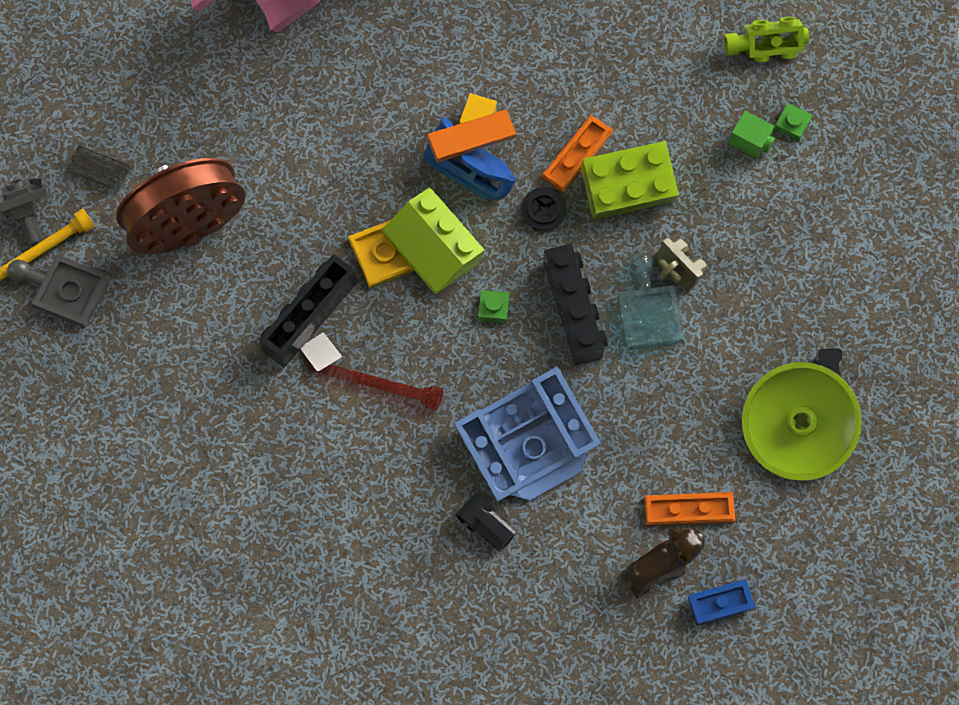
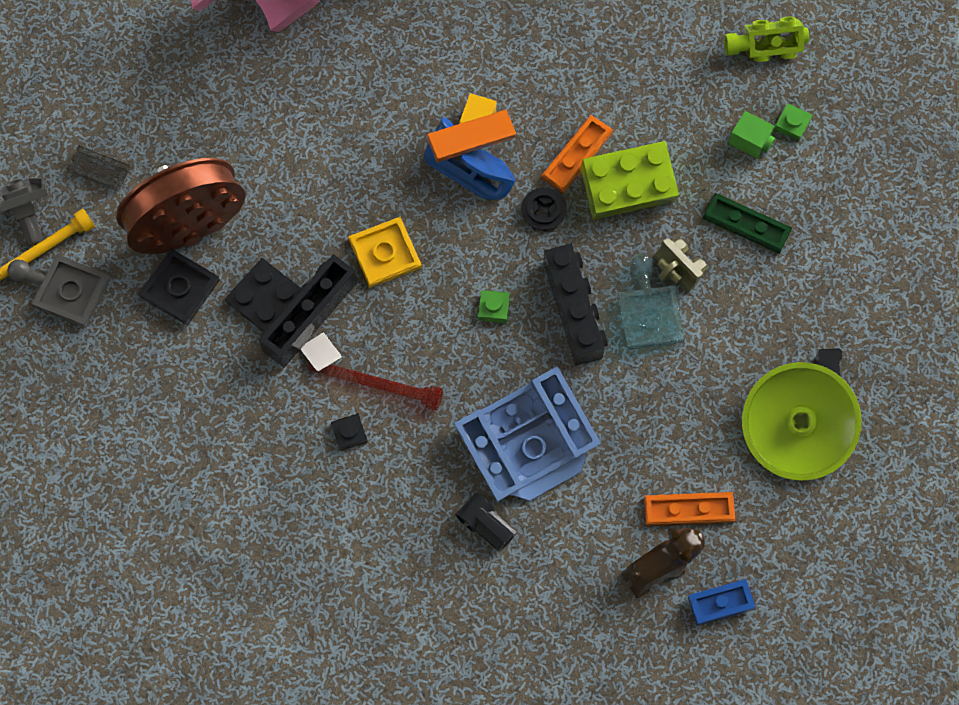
(179, 287): none -> black plate
(262, 294): none -> black plate
(349, 432): none -> black plate
(433, 241): lime slope -> none
(747, 223): none -> dark green tile

